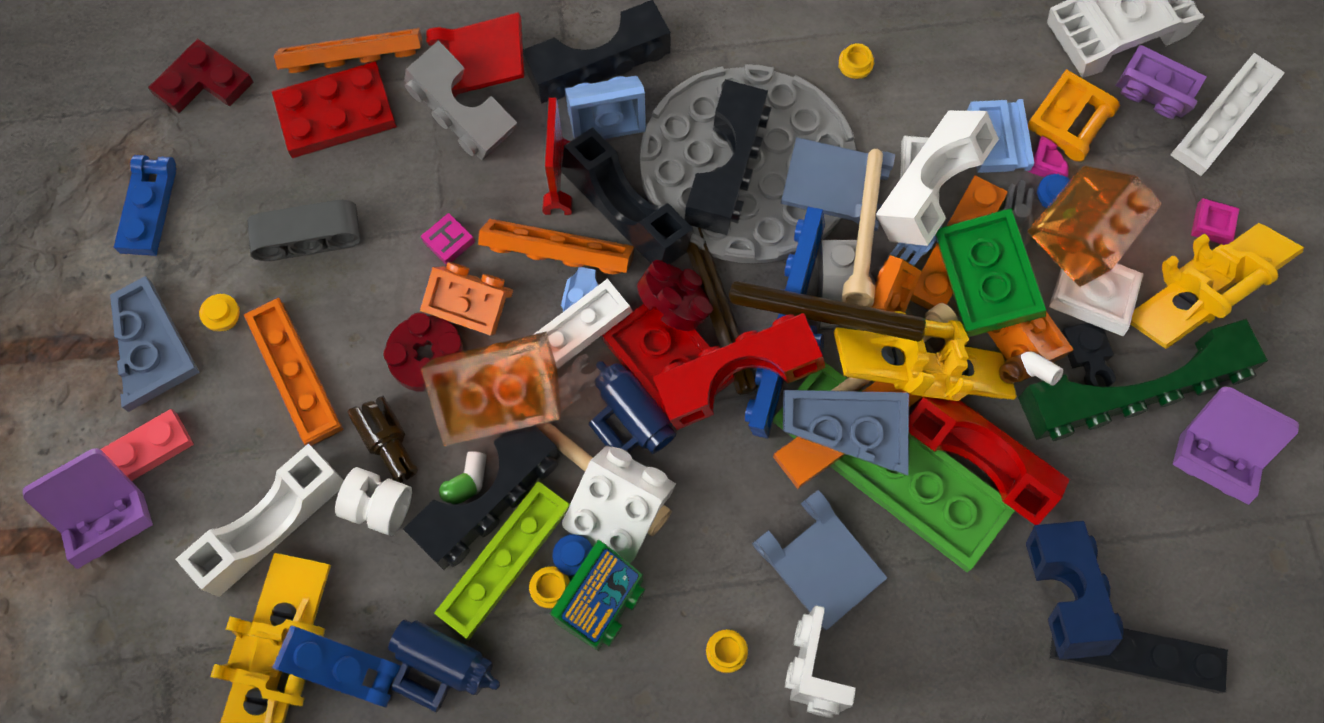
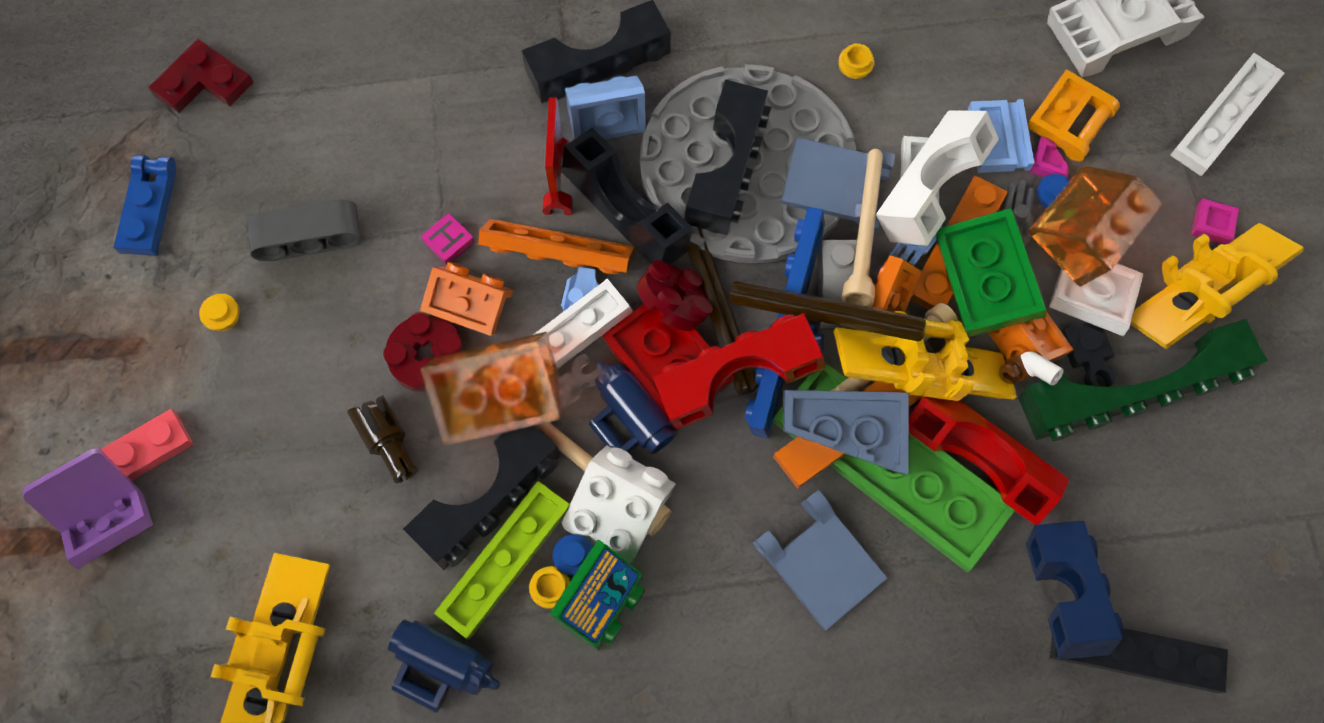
(148, 343): sand blue wing -> none
(232, 550): white arch -> none
(293, 372): orange tile -> none
(333, 109): red plate -> none
(335, 52): orange plate -> none
(335, 665): blue plate -> none
(370, 500): white wheel -> none
(466, 484): arm -> none
(478, 127): light grey arch -> none
(487, 51): red flag -> none
(726, 651): yellow plate -> none
(822, 696): white bracket -> none
(1160, 83): medium lavender bracket -> none
(1233, 443): medium lavender bracket -> none

